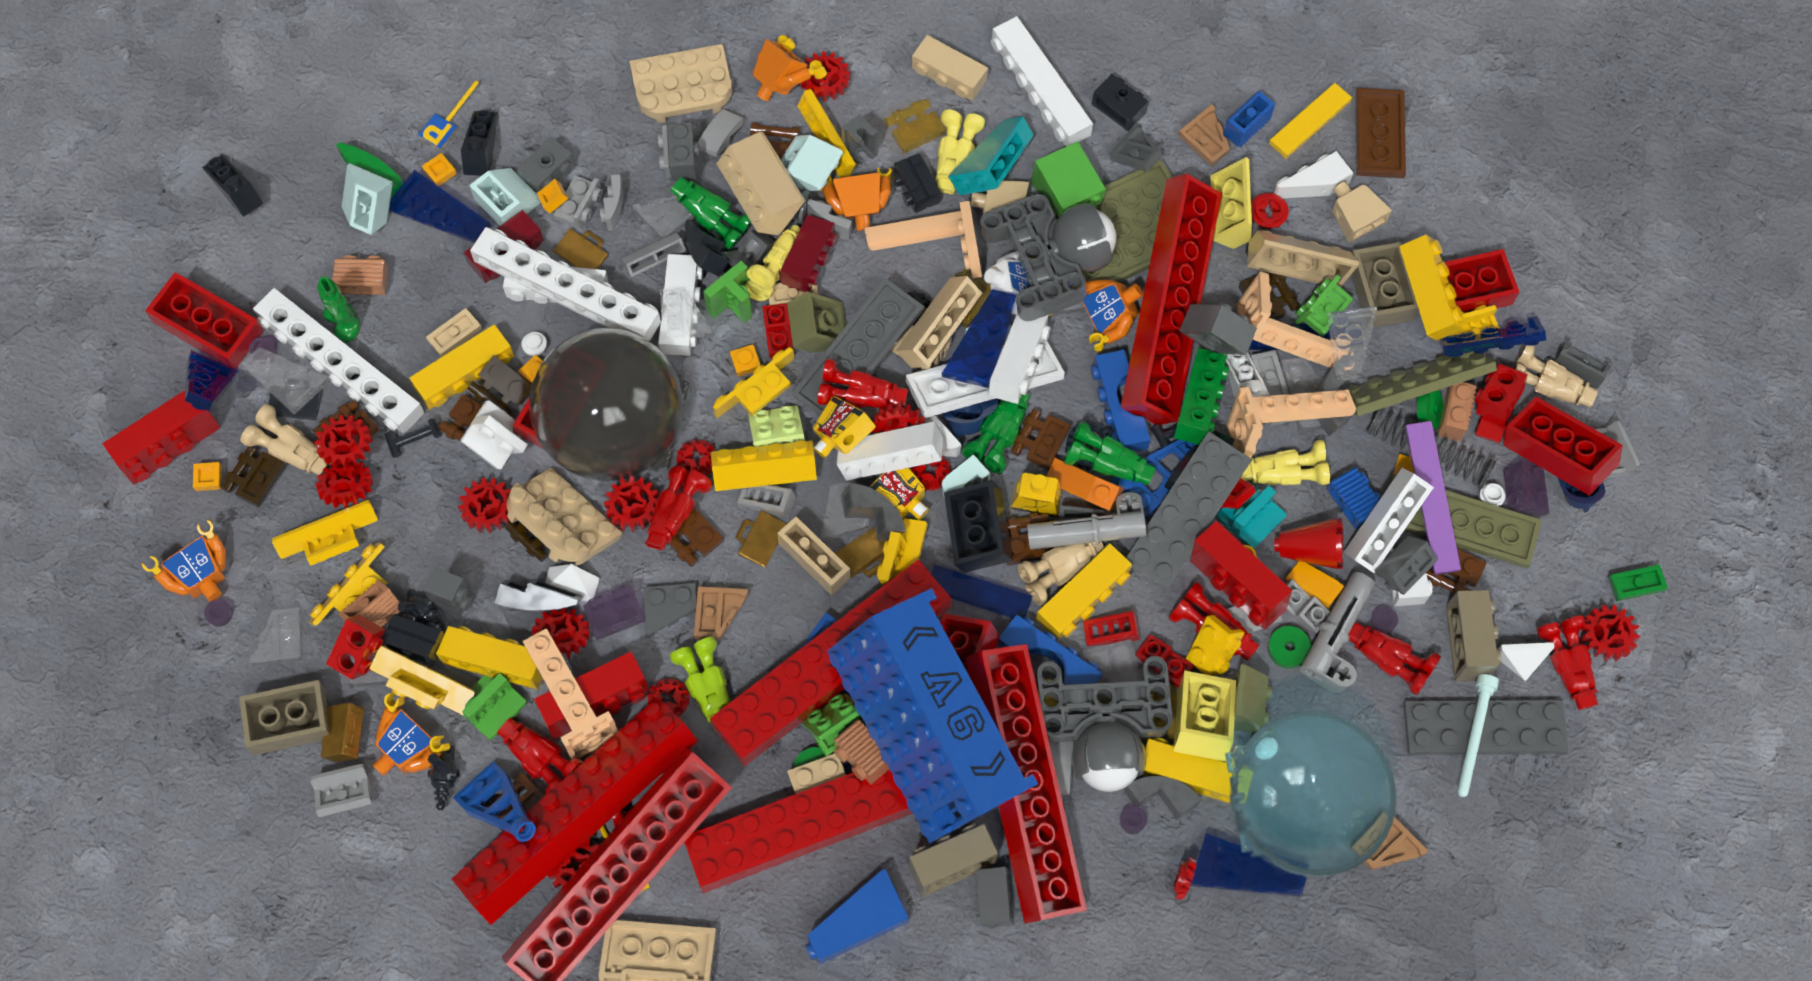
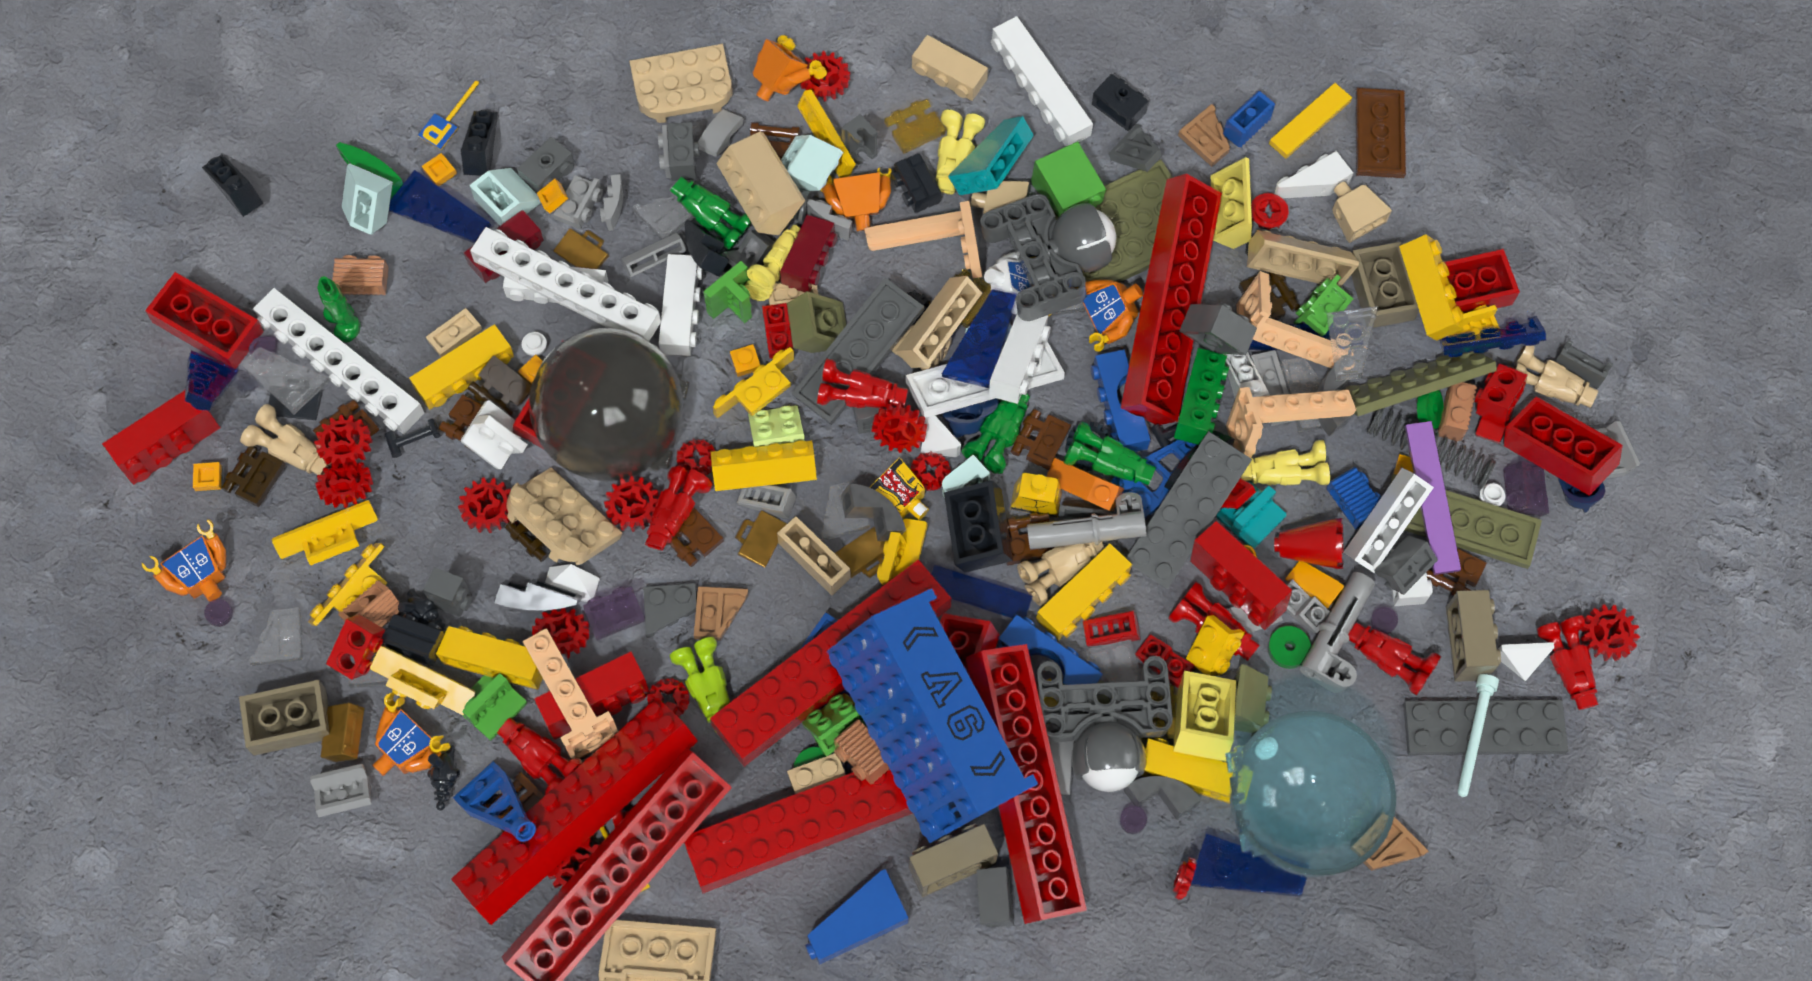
(681, 315): clear wing -> none
(841, 427): yellow torso -> none
(892, 451): white brick -> none
(1638, 583): green plate -> none

